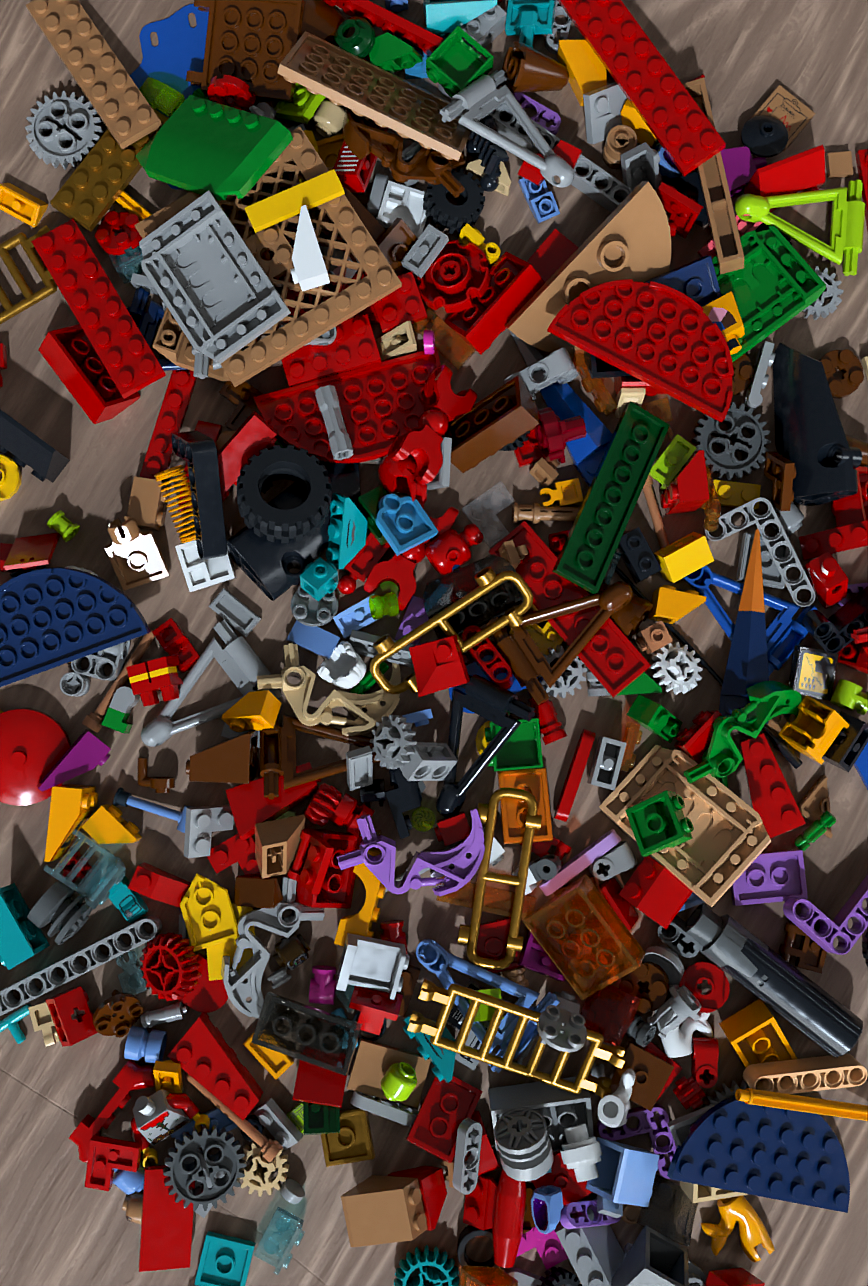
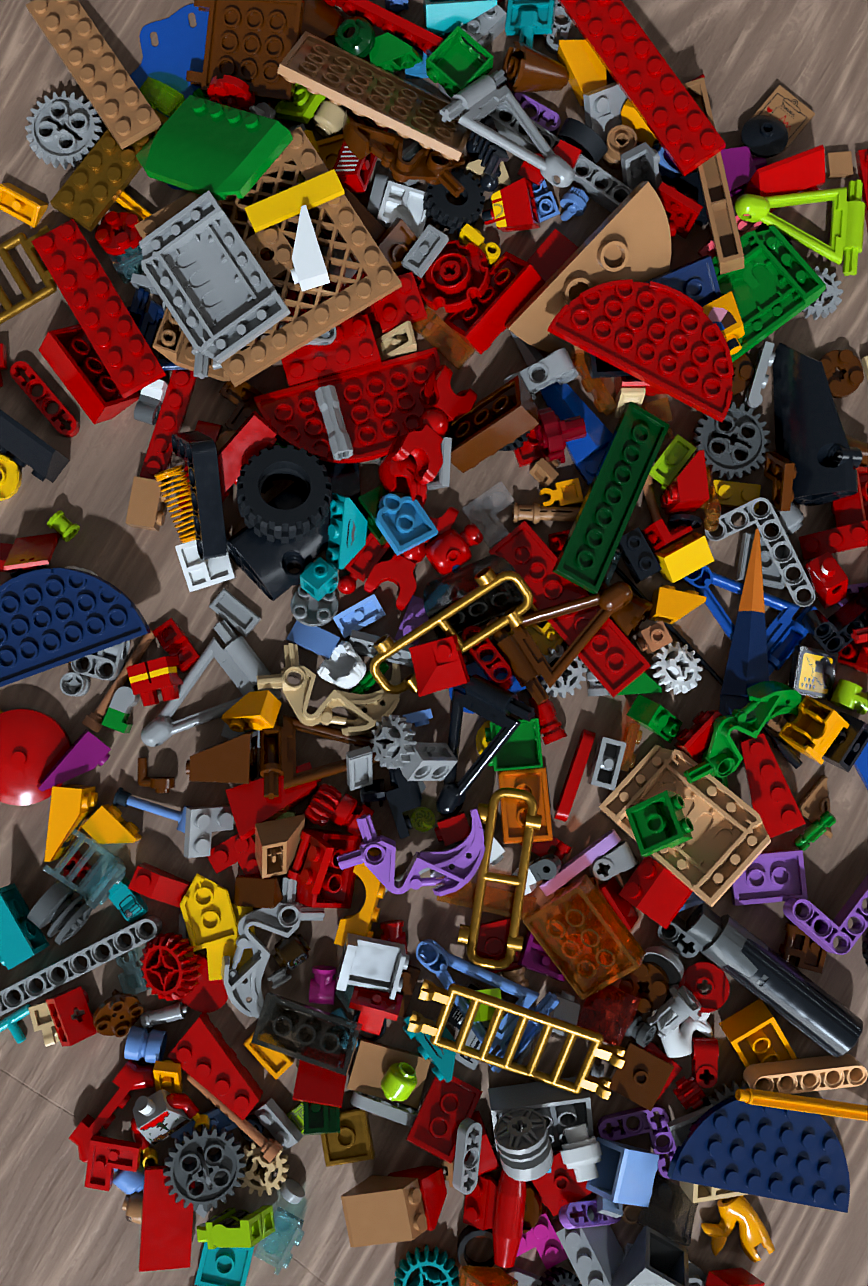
(44, 399): none -> red beam
(134, 554): plate -> none
(150, 402): none -> dark grey leg
(237, 1228): none -> lime hips
(384, 605): clear neon green wheel -> none
(429, 342): dark pink tile -> none
(512, 554): medium nougat tile -> none
(513, 208): none -> red torso
(546, 1207): medium blue rock -> none
(562, 1029): light grey plate -> none
(573, 203): none -> medium blue piece
(584, 138): none -> black tyre
(614, 1107): white piece -> none
(658, 535): none -> red piece

